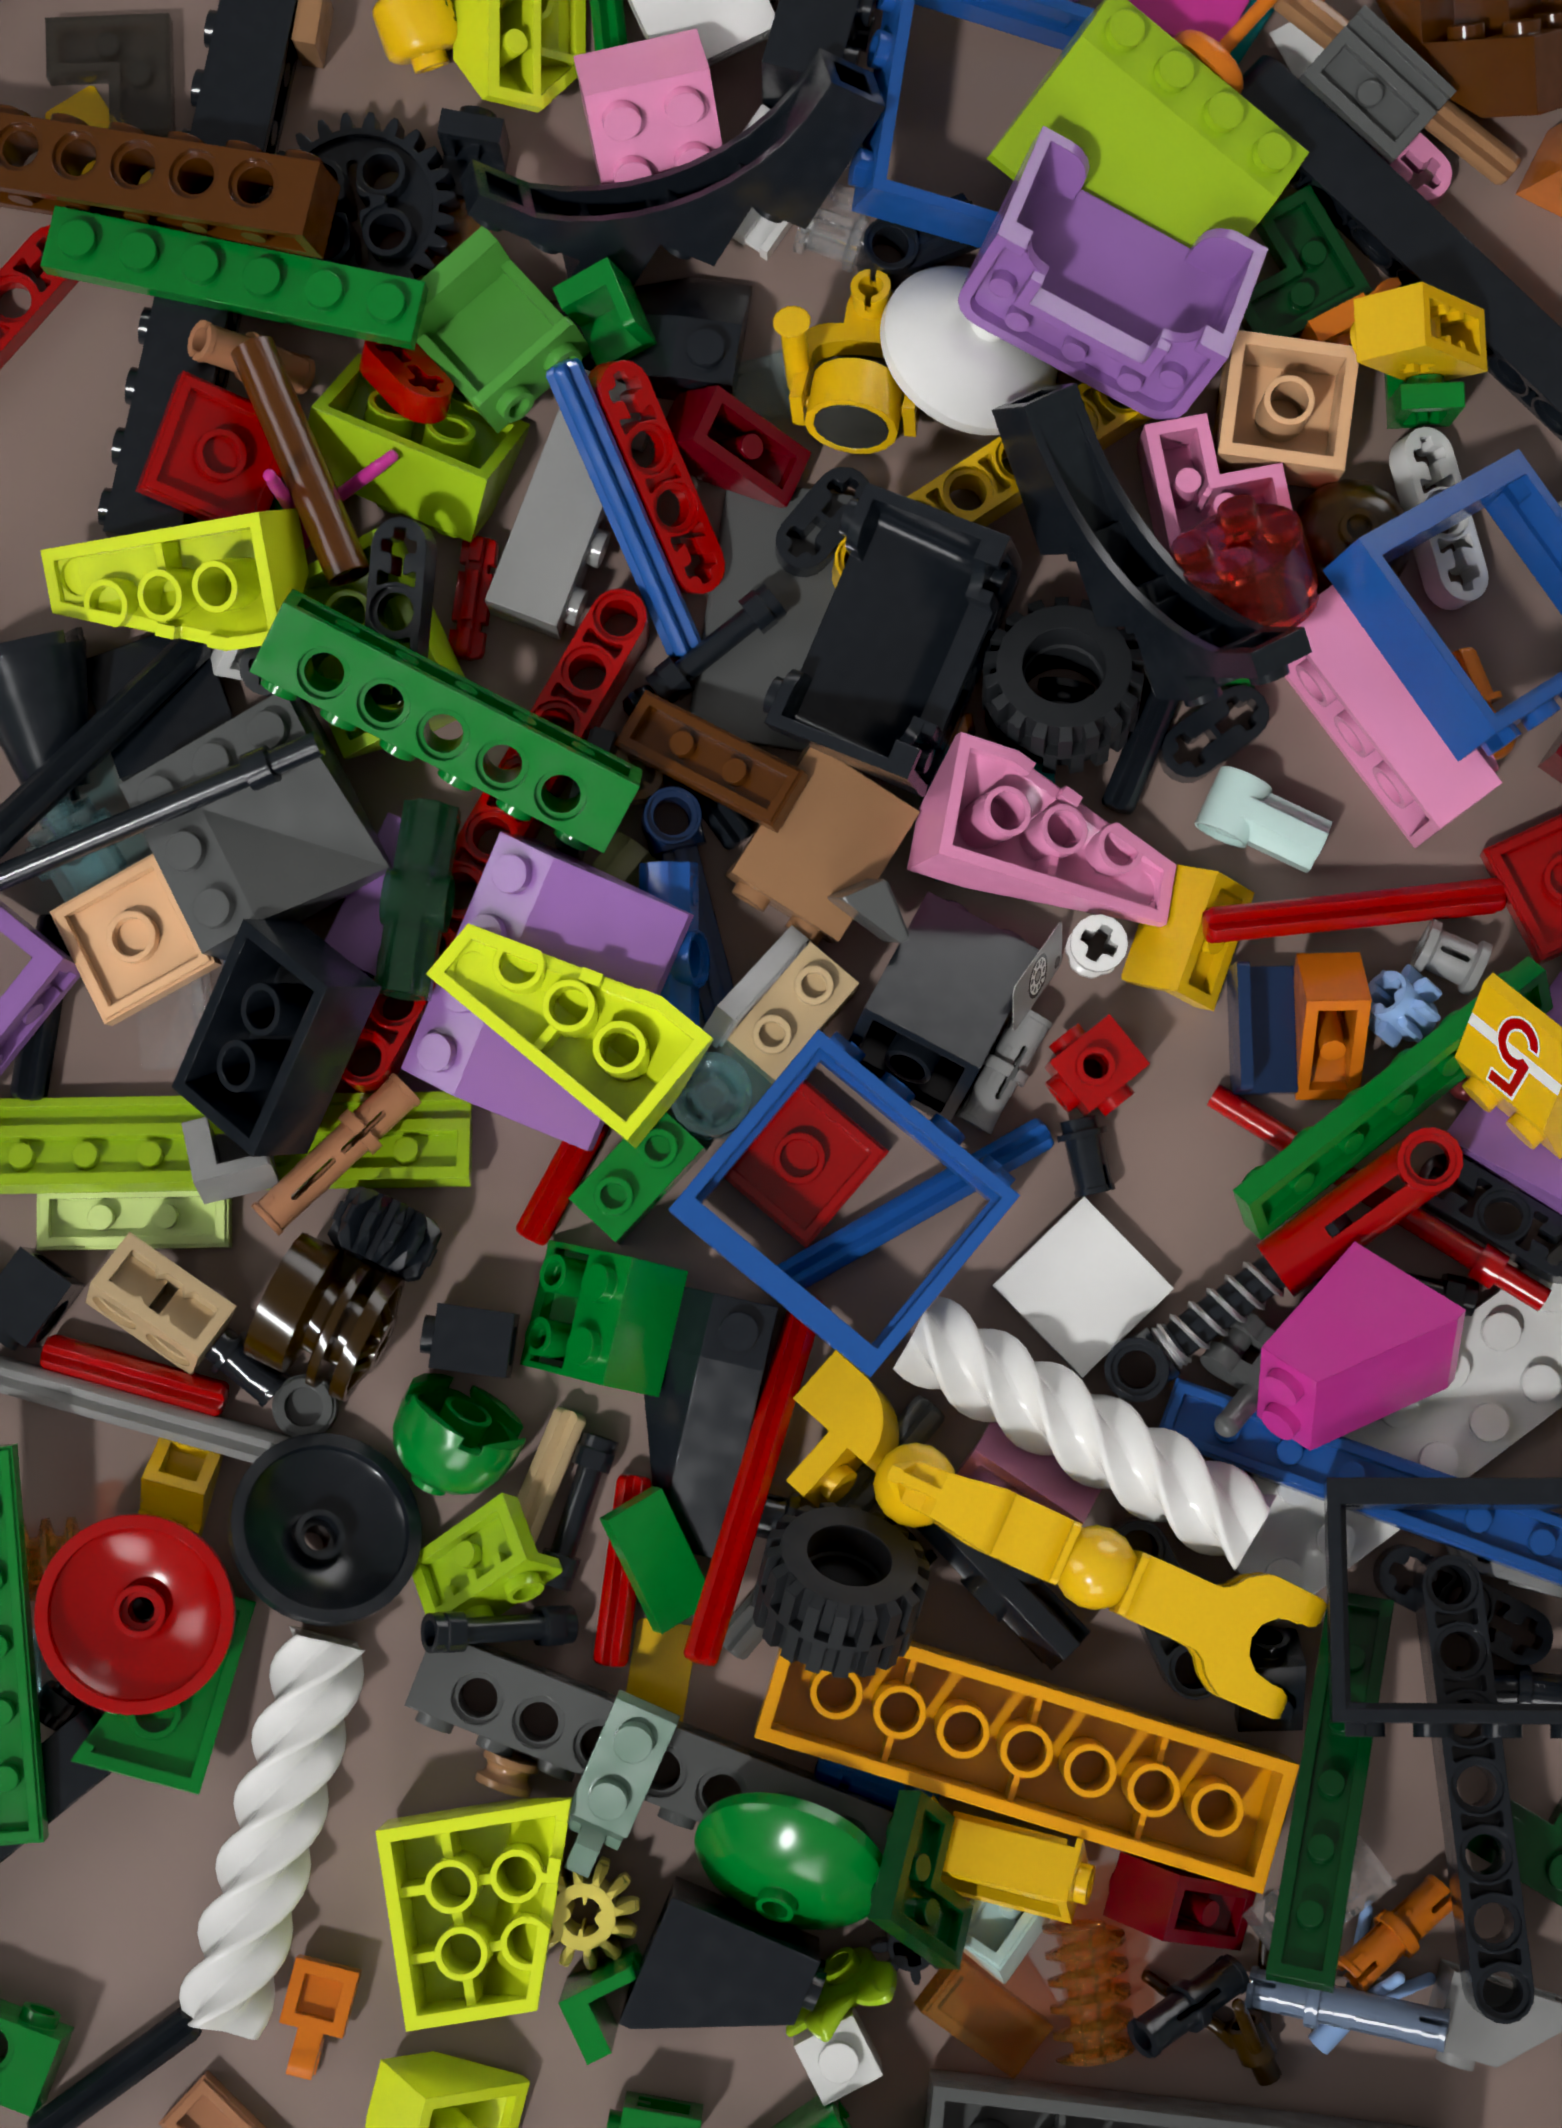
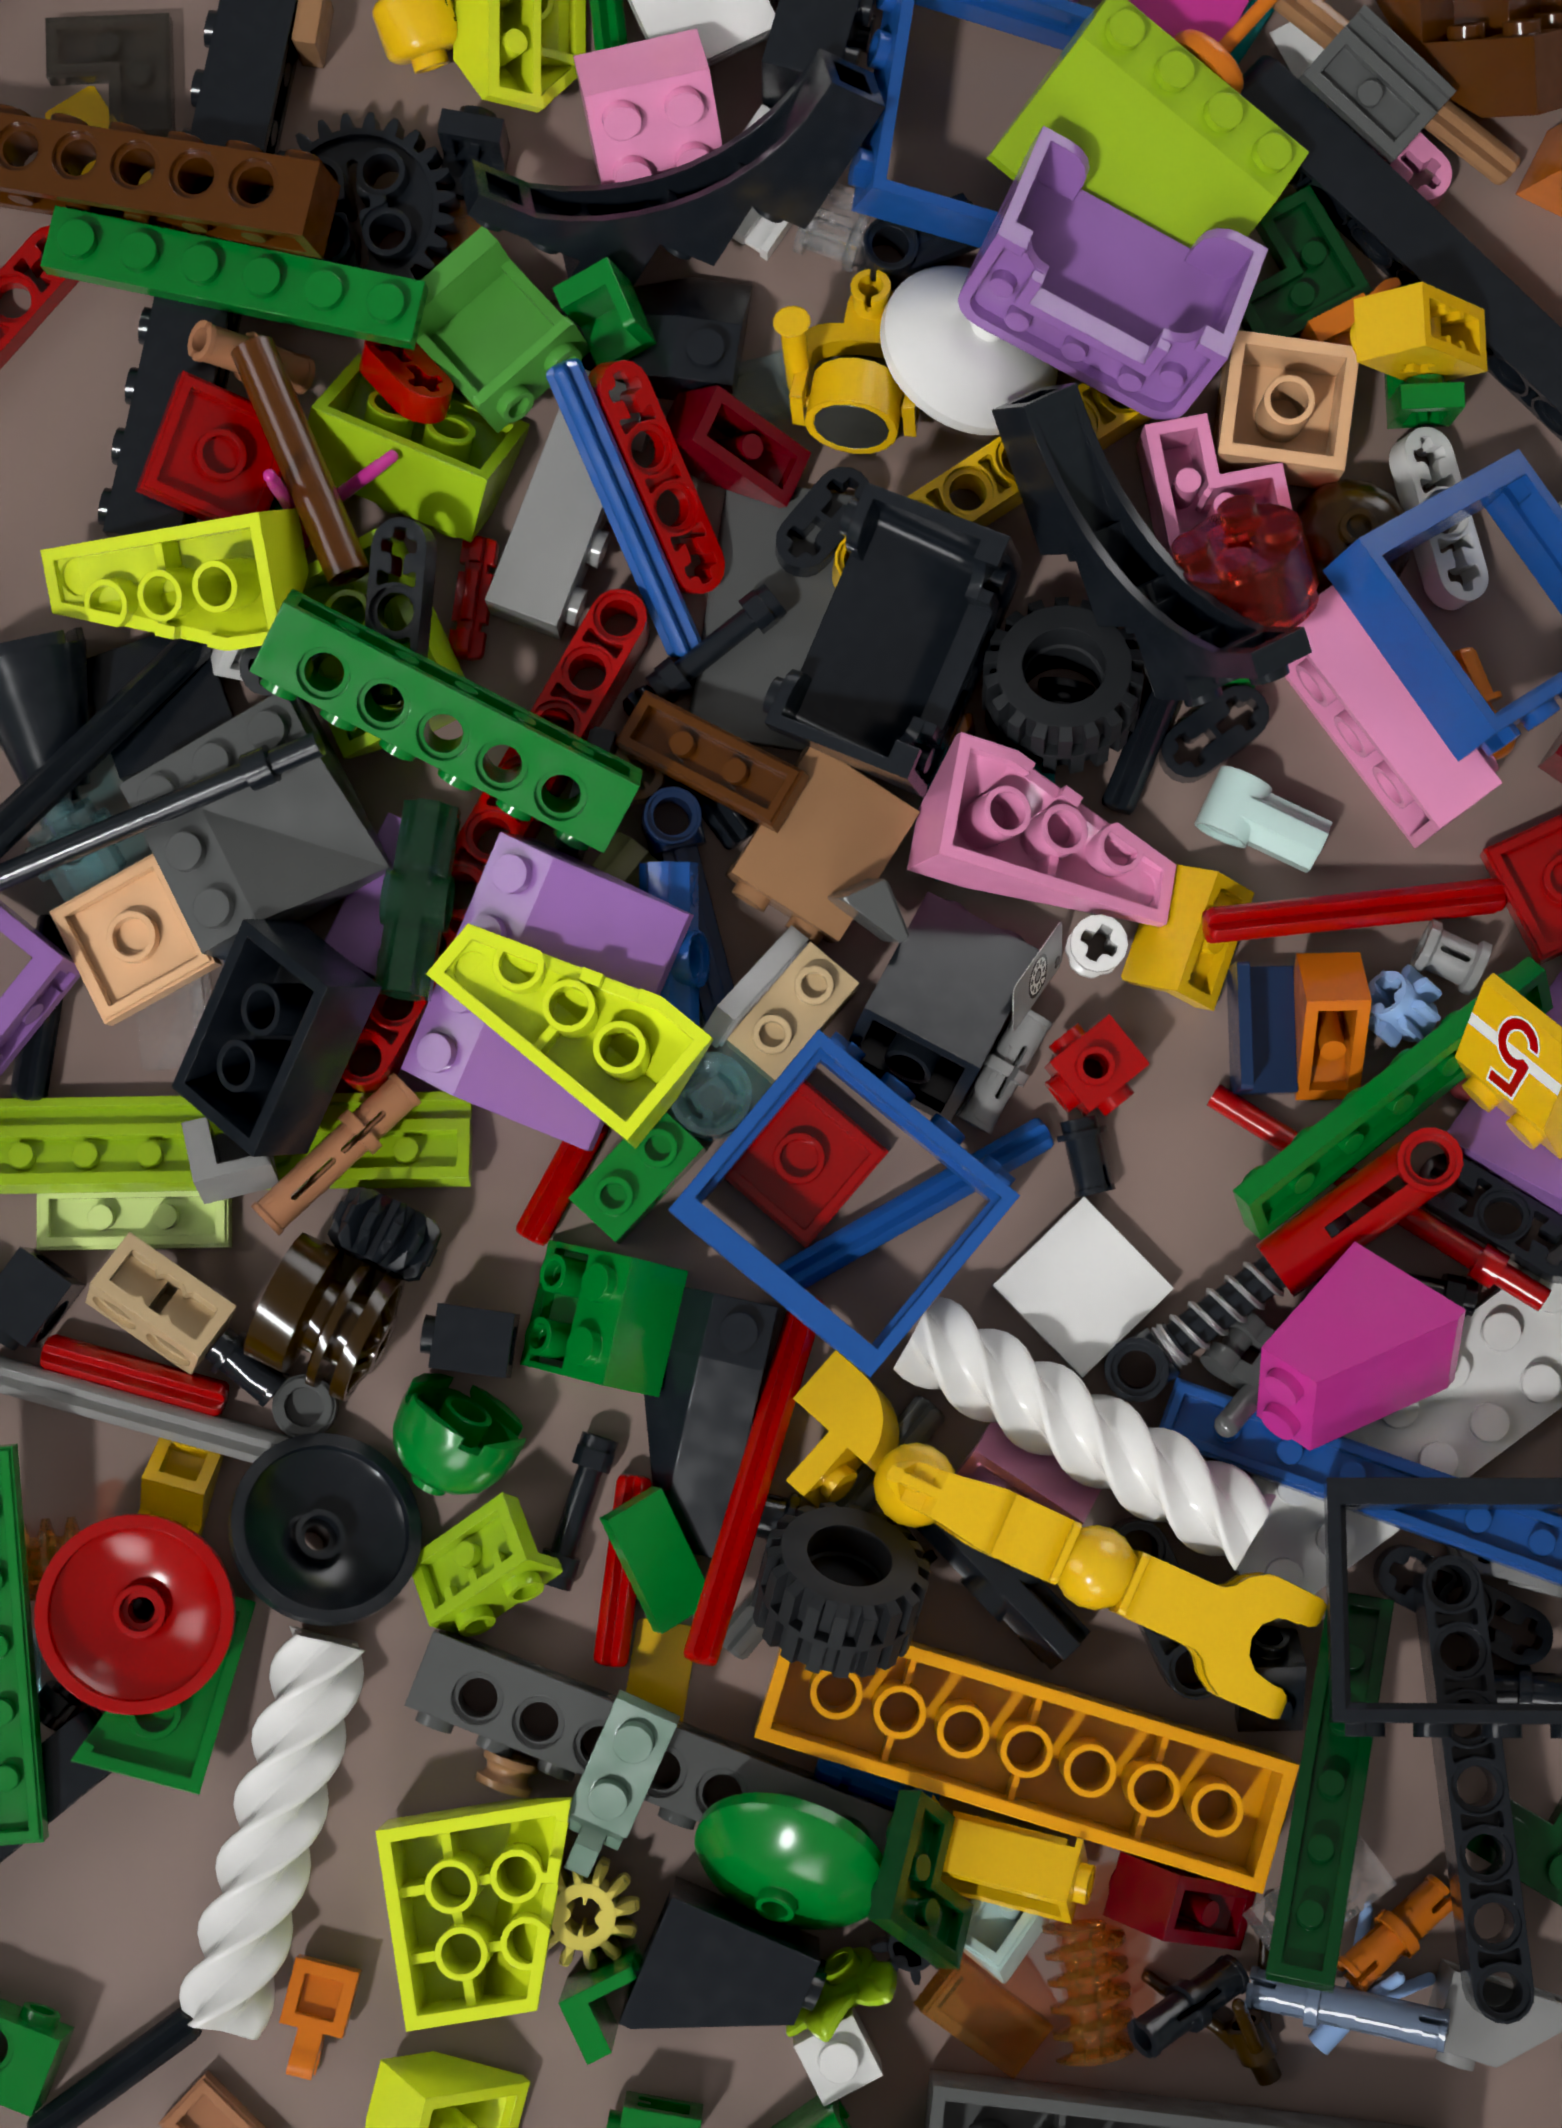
(454, 1631): black bar -> none
(549, 1466): tan axle -> none

